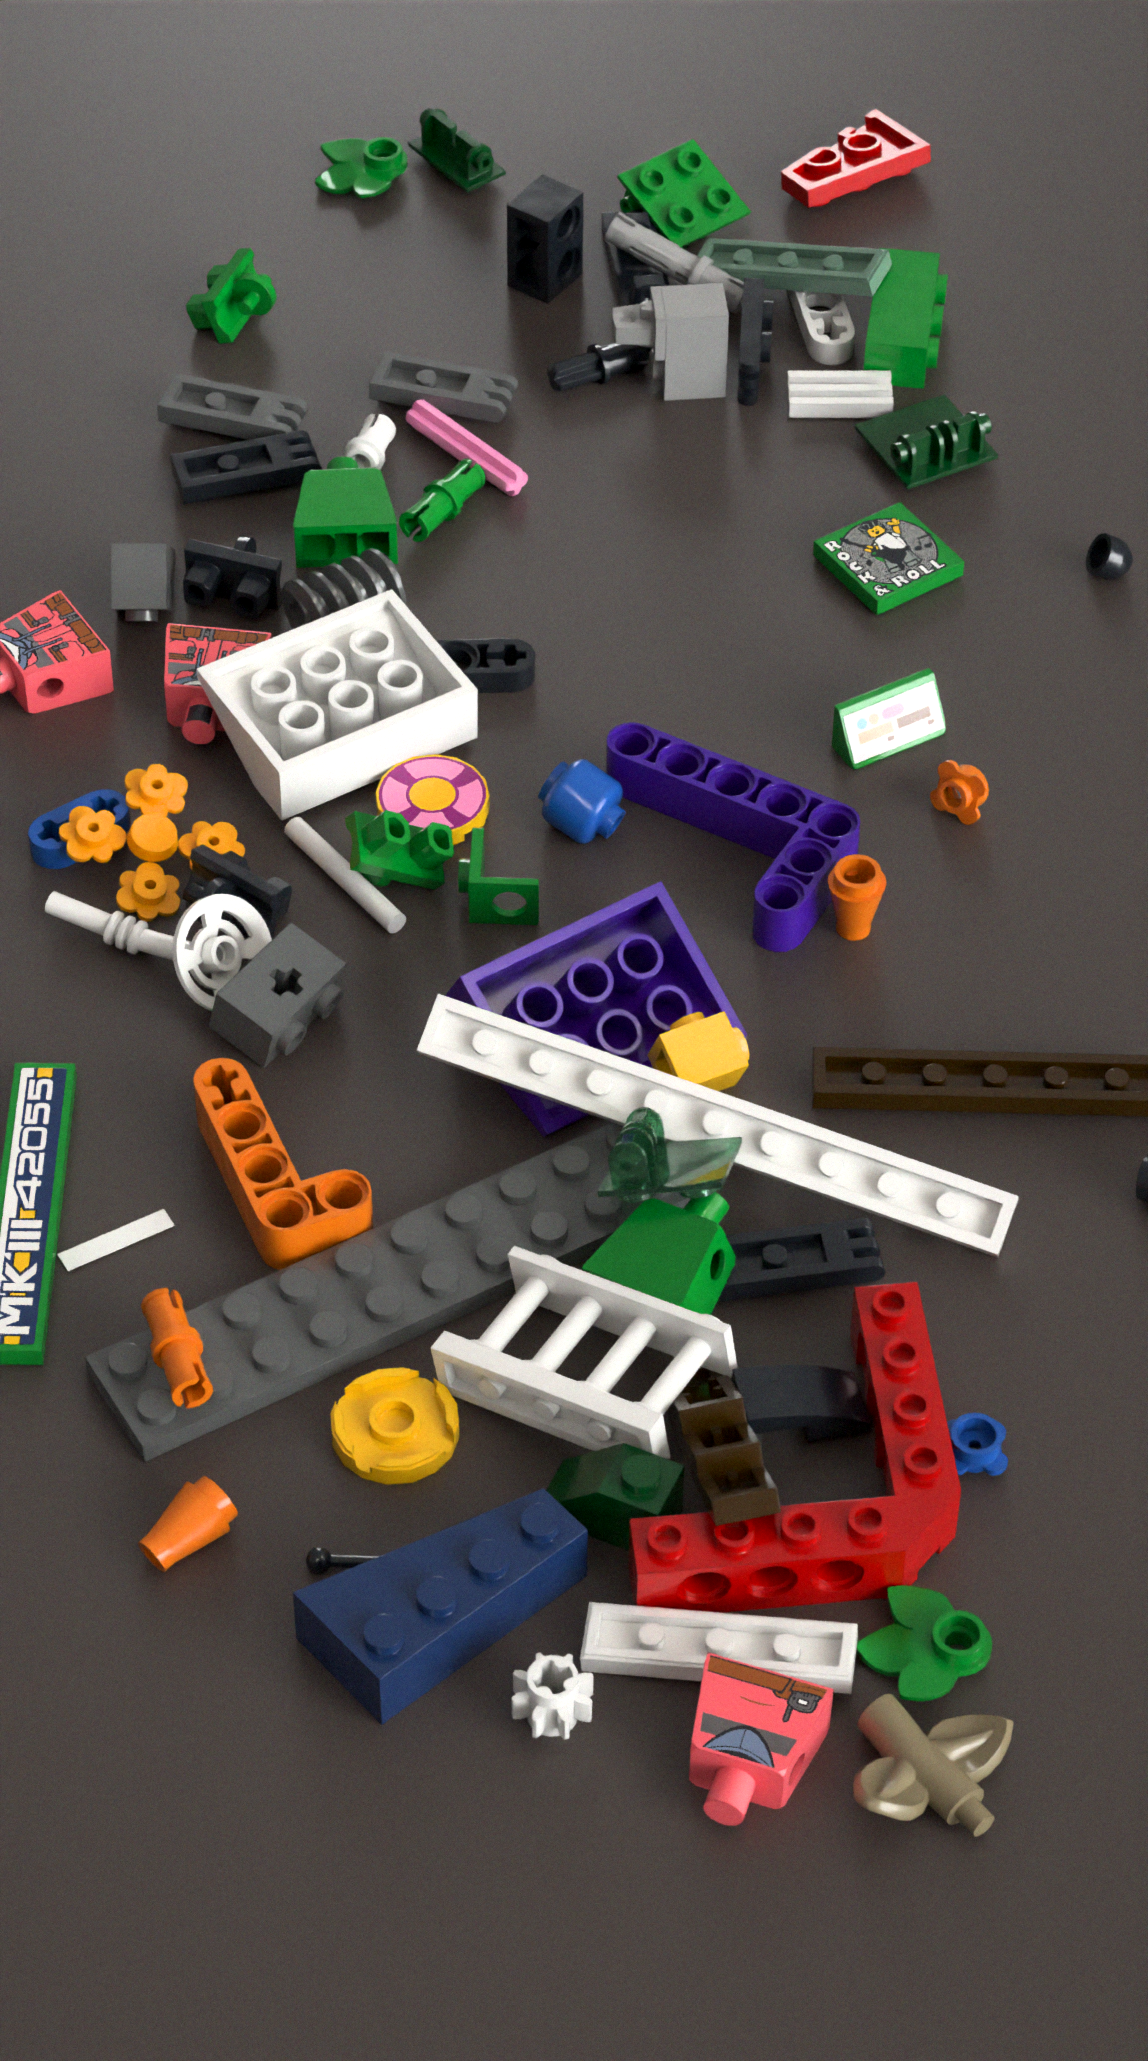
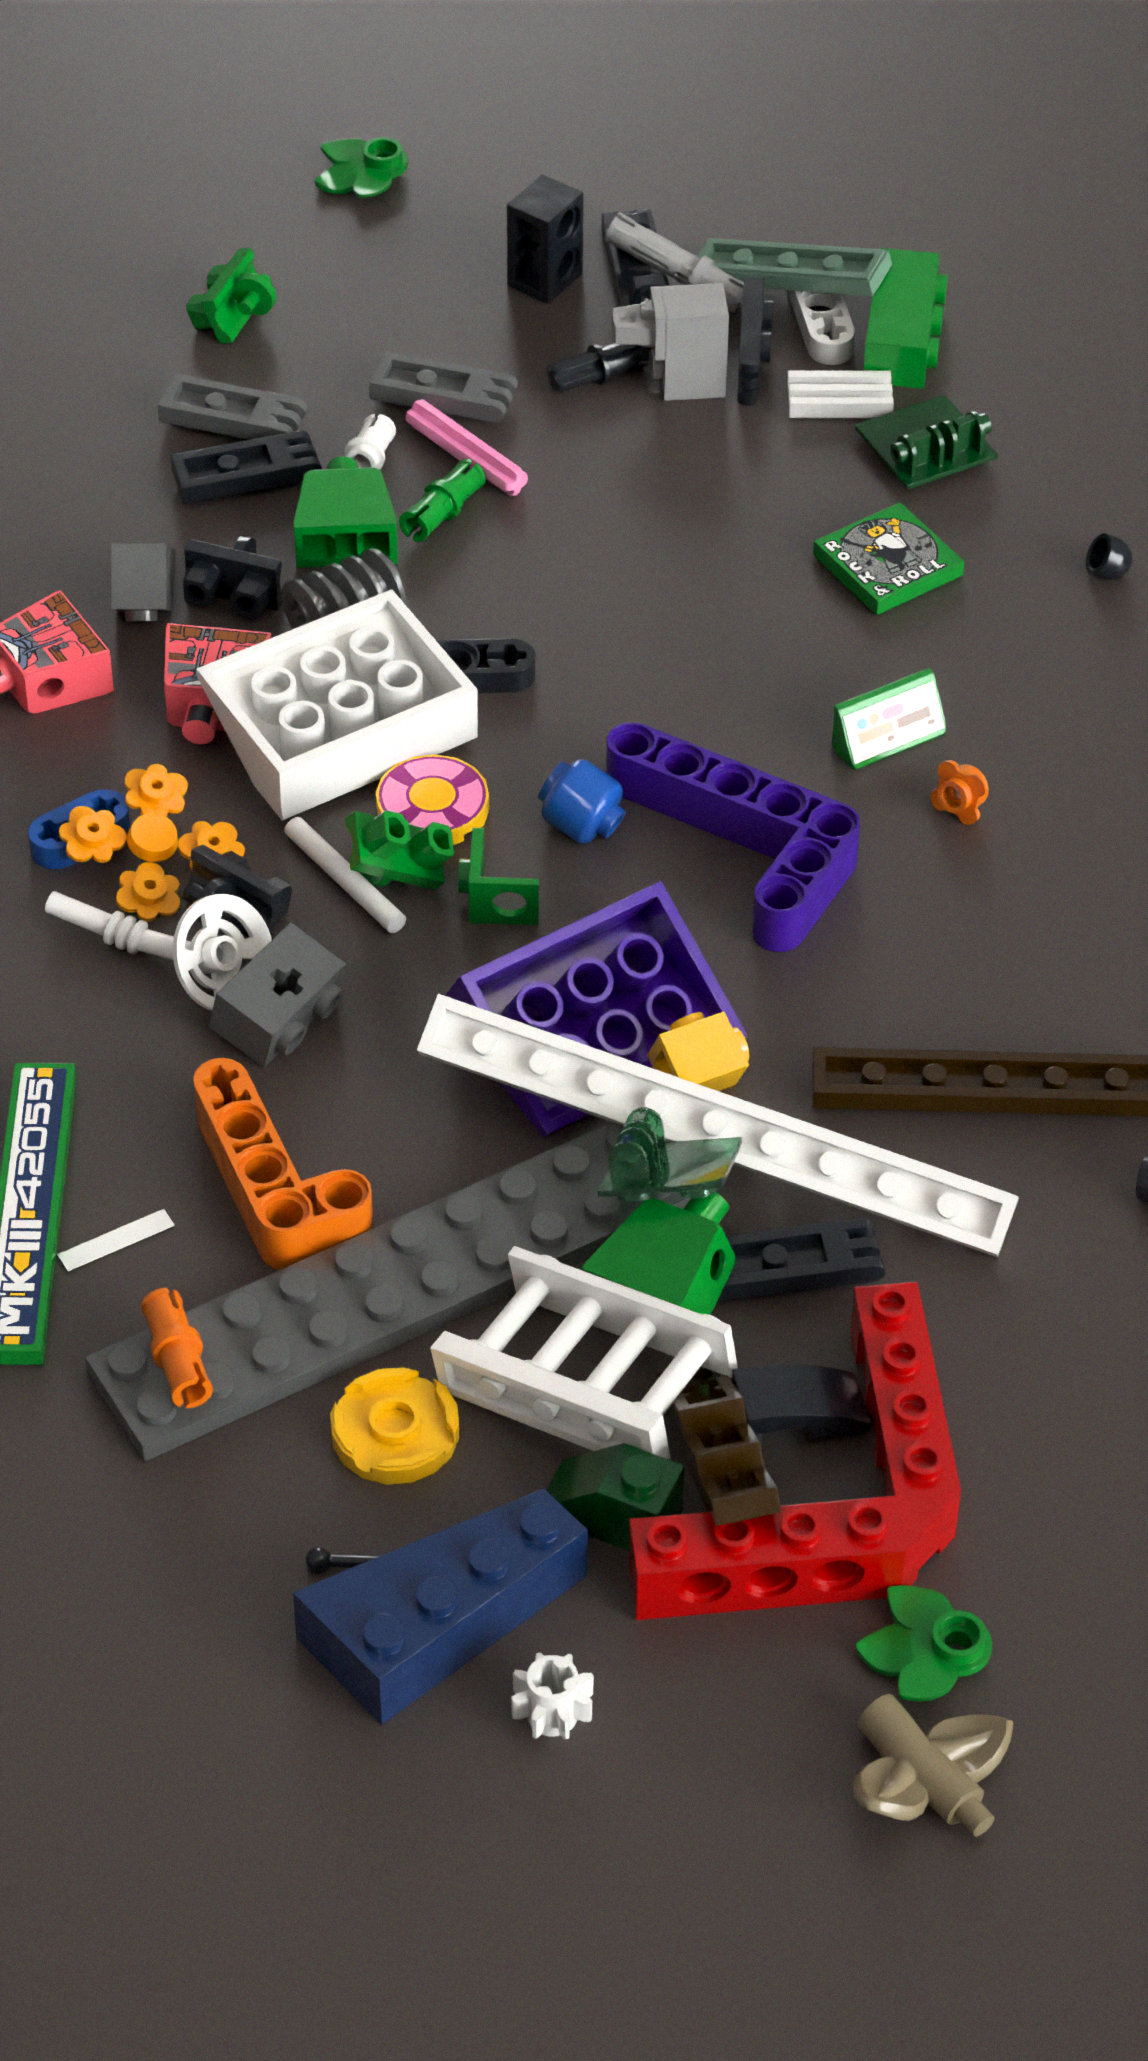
(190, 1522): orange cone -> none
(454, 152): dark green hinge -> none
(677, 1642): white tile -> none
(682, 194): green hinge -> none
(753, 1736): coral torso -> none
(855, 162): wing -> none
(855, 891): orange cone -> none
(981, 1432): blue plate -> none

